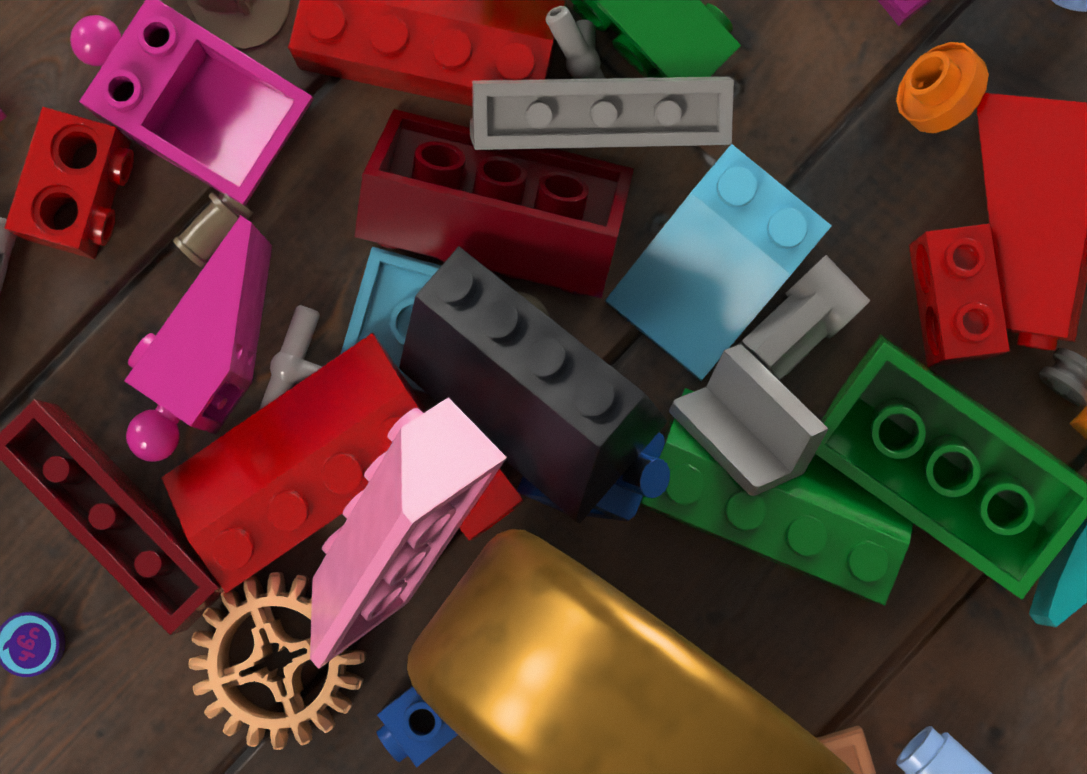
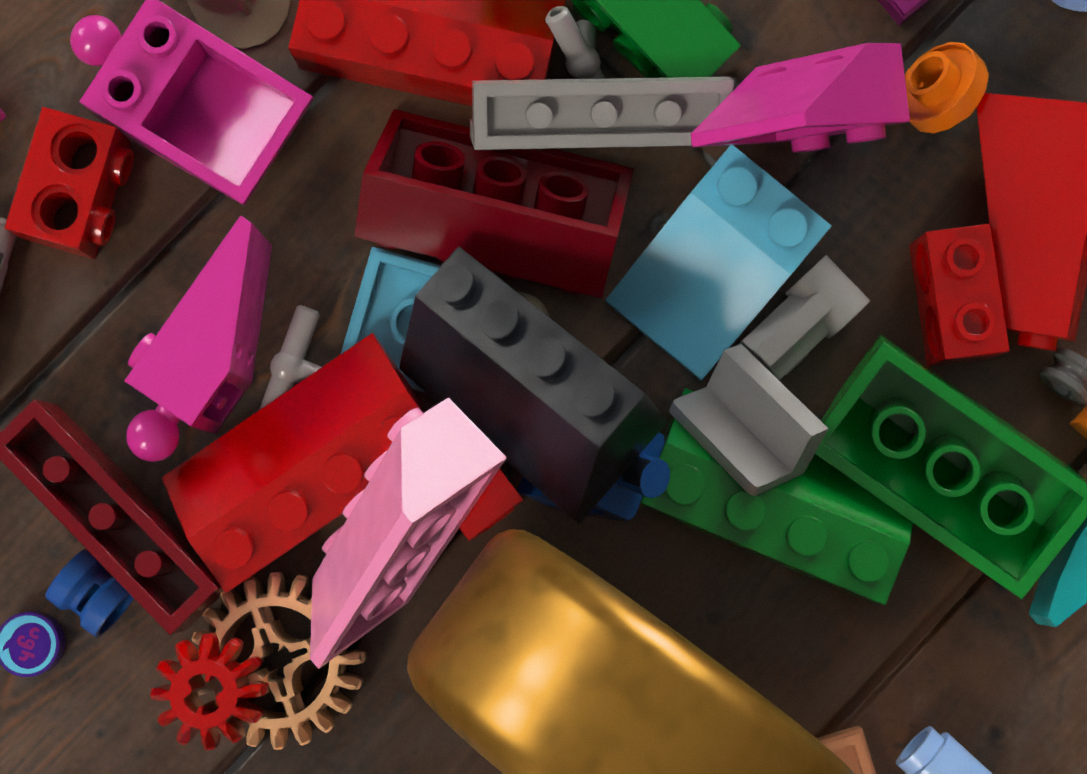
(89, 593): none -> blue wheel
(187, 680): none -> red gear
(210, 228): dark tan pin -> none
(401, 737): blue brick -> none
(813, 98): none -> dark pink slope

